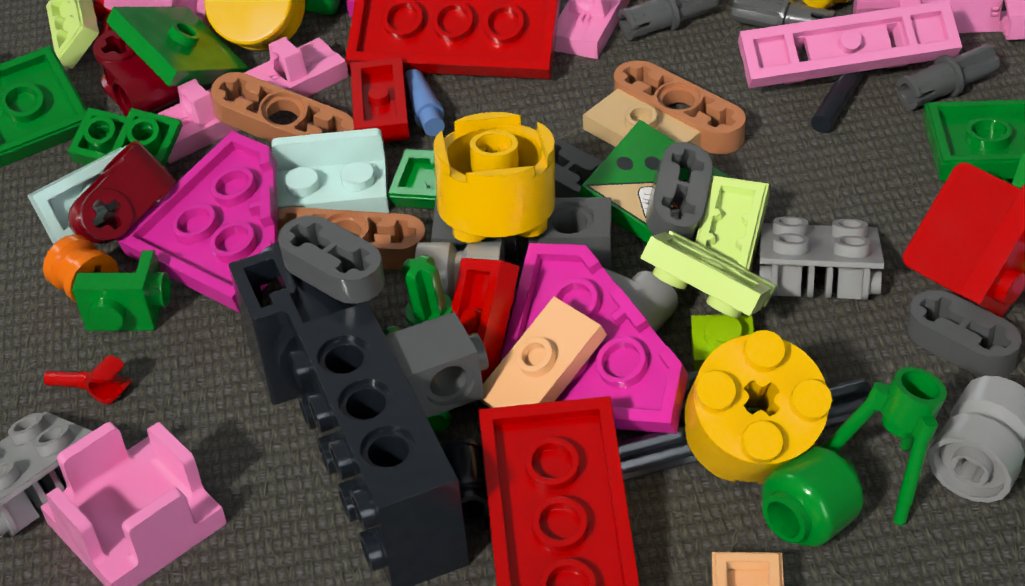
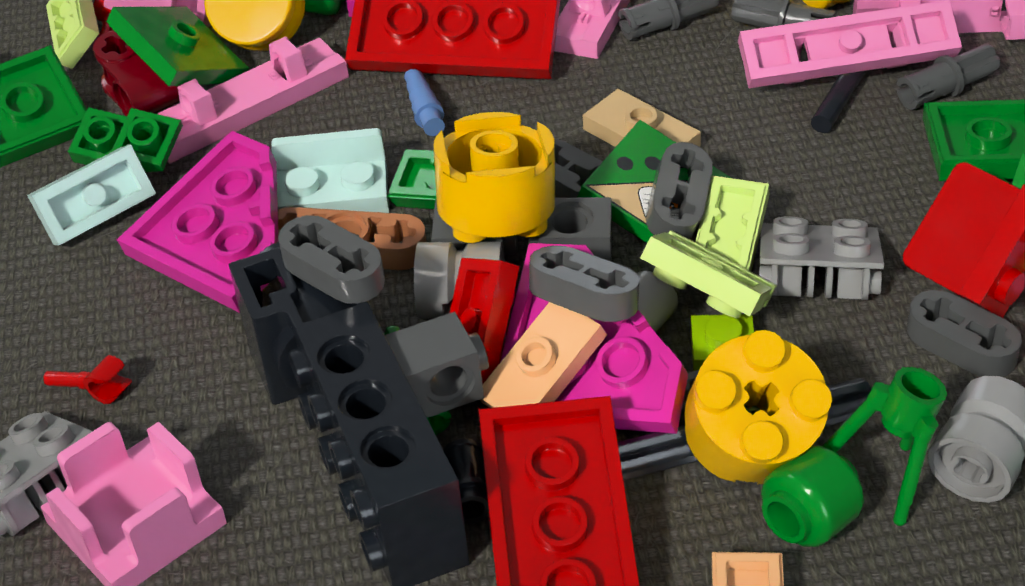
(72, 256): orange wheel -> none
(123, 299): green bracket -> none
(126, 188): dark red piece -> none
(268, 99): nougat beam -> none
(380, 98): red plate -> none
(424, 291): green axle -> none
(584, 283): none -> dark grey beam
(717, 119): nougat beam -> none

